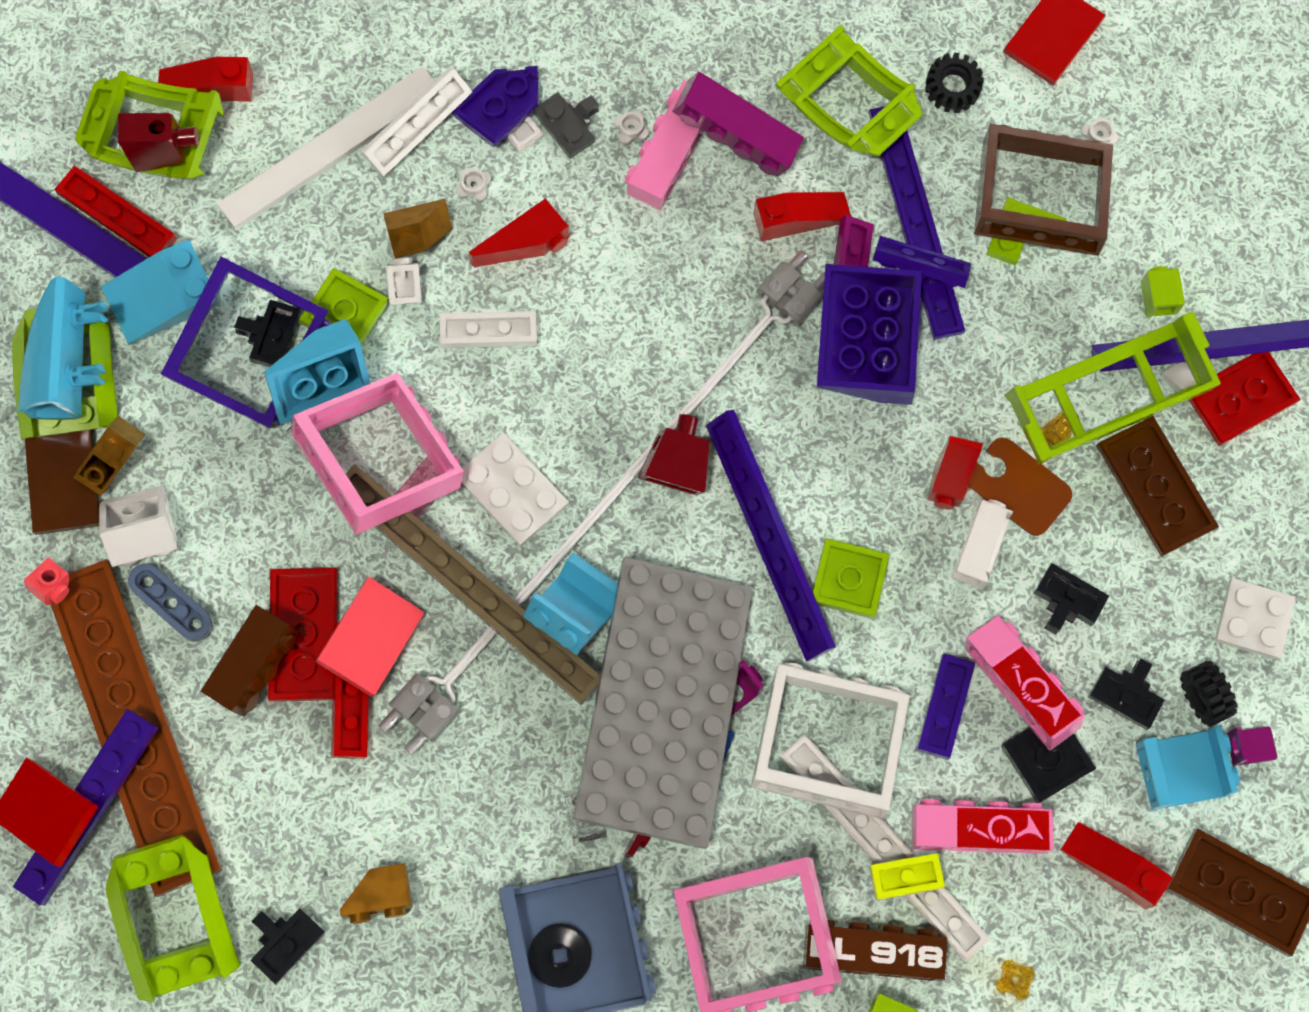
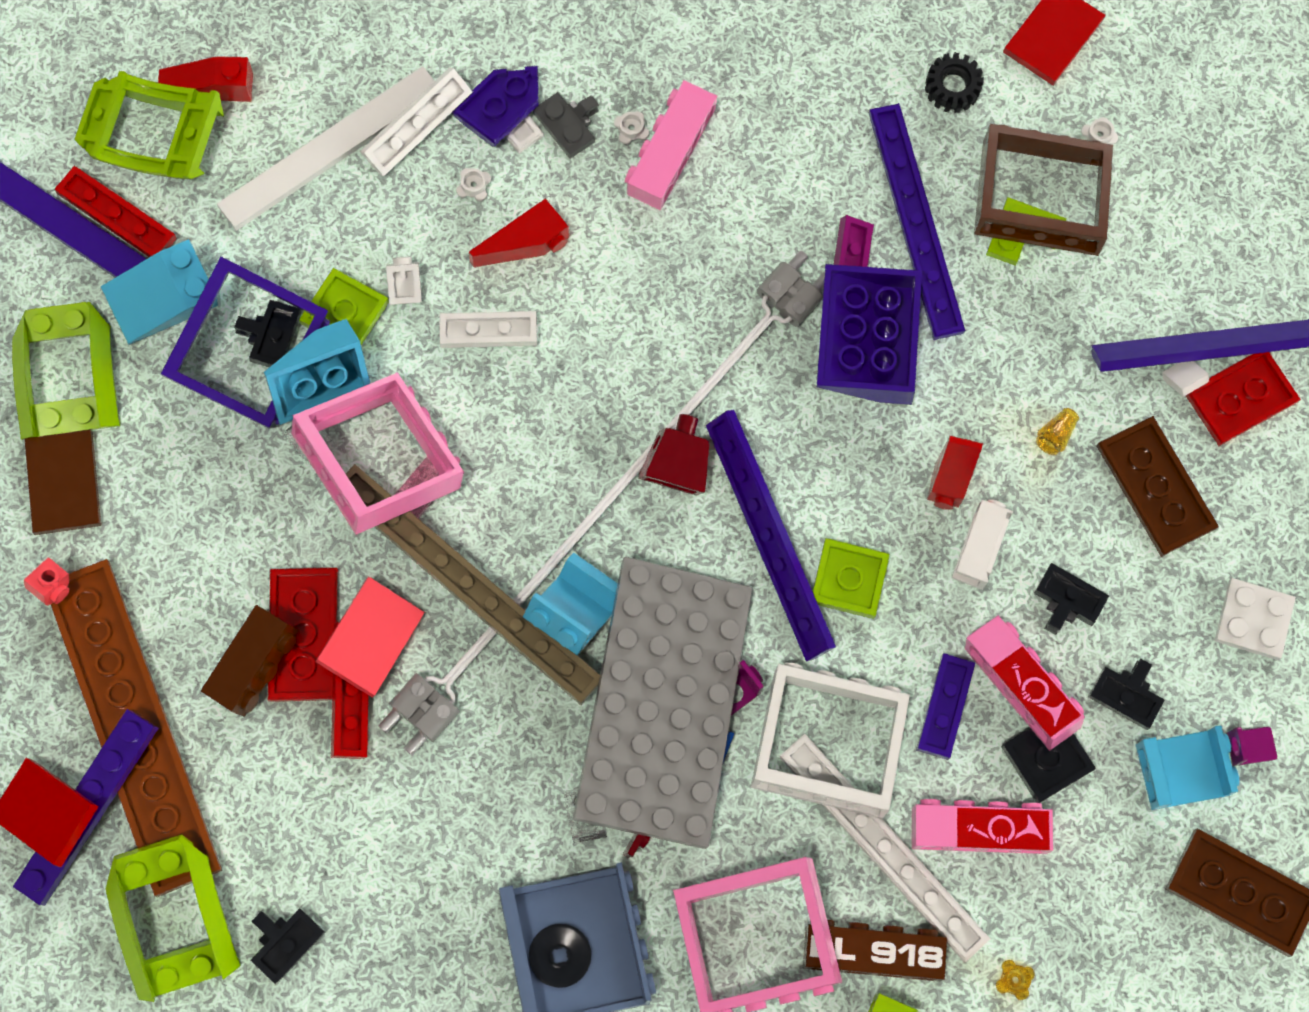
(54, 354): medium azure piece -> none
(109, 455): pearl gold slope -> none
(137, 526): white slope -> none
(154, 140): dark red torso -> none
(163, 590): sand blue plate -> none
(380, 891): pearl gold slope -> none
(417, 227): pearl gold slope -> none
(512, 489): white plate -> none
(737, 124): magenta brick -> none
(798, 213): red slope -> none
(822, 64): lime wedge -> none
(907, 876): neon yellow plate -> none
(937, 266): dark purple plate -> none
(1024, 488): dark orange piece -> none
(1117, 866): red slope -> none
(1162, 291): lime brick -> none
(1192, 345): lime piece -> none
(1208, 693): black tyre -> none

